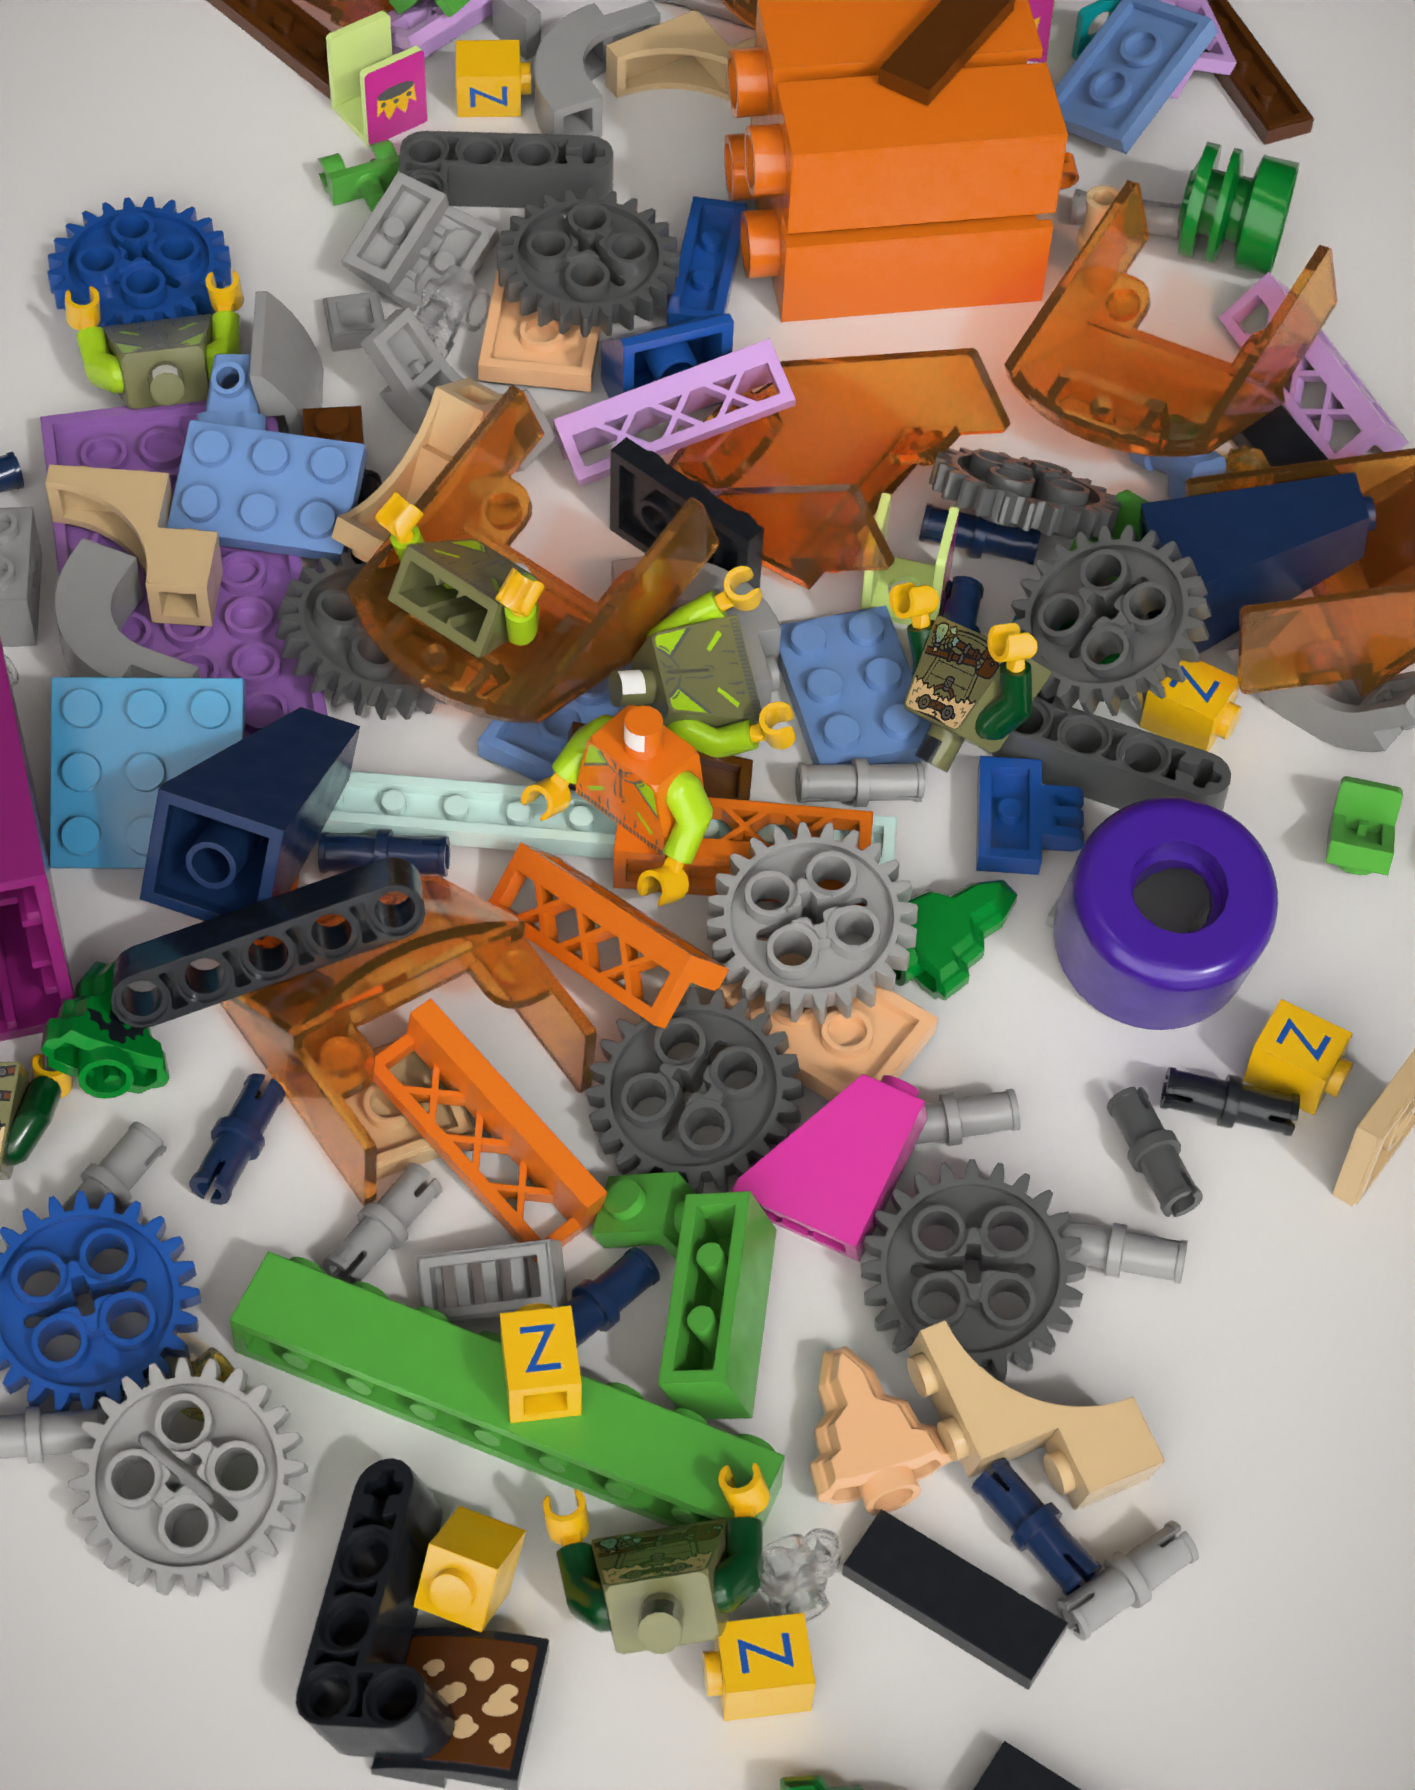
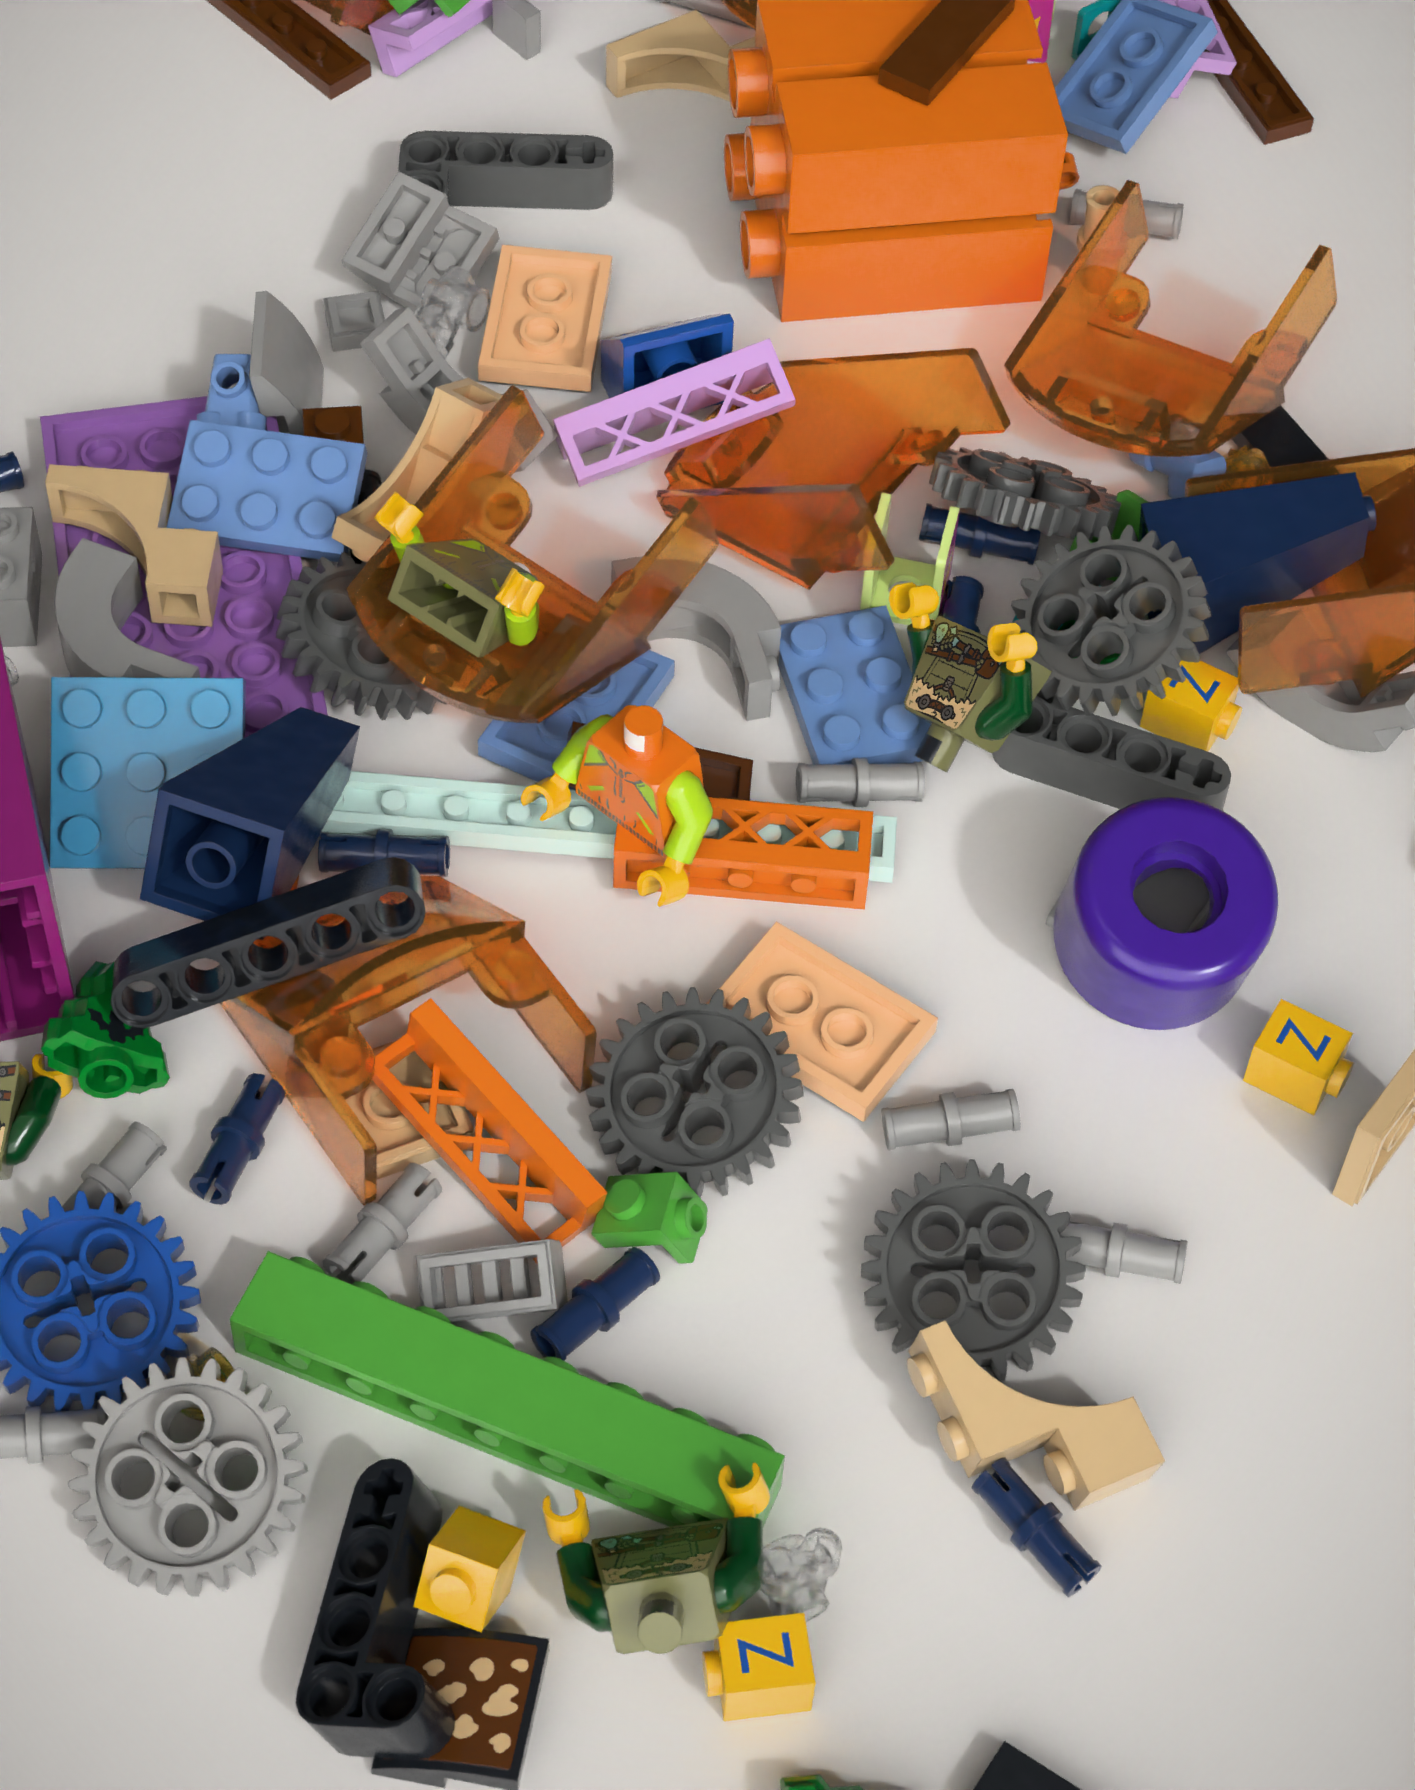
(141, 262): blue gear -> none
(158, 359): torso -> none
(360, 181): bright green bar -> none
(369, 86): piece -> none
(490, 78): yellow brick -> none
(540, 1363): yellow brick -> none
(572, 58): light grey arch -> none
(588, 262): dark grey gear -> none
(617, 919): orange fence -> none
(650, 494): black plate -> none
(702, 677): torso -> none
(707, 260): blue plate -> none
(718, 1305): bright green brick -> none
(833, 969): light grey gear -> none
(840, 1164): dark pink slope -> none
(868, 1440): light nougat rock -> none
(953, 934): green rock -> none
(954, 1599): black tile -> none
(1023, 816): blue hinge -> none
(1127, 1580): light grey pin -> none
(1154, 1151): dark grey pin -> none
(1230, 1101): black pin -> none
(1237, 208): green wheel -> none
(1330, 368): lavender fence -> none
(1363, 826): bright green bracket -> none

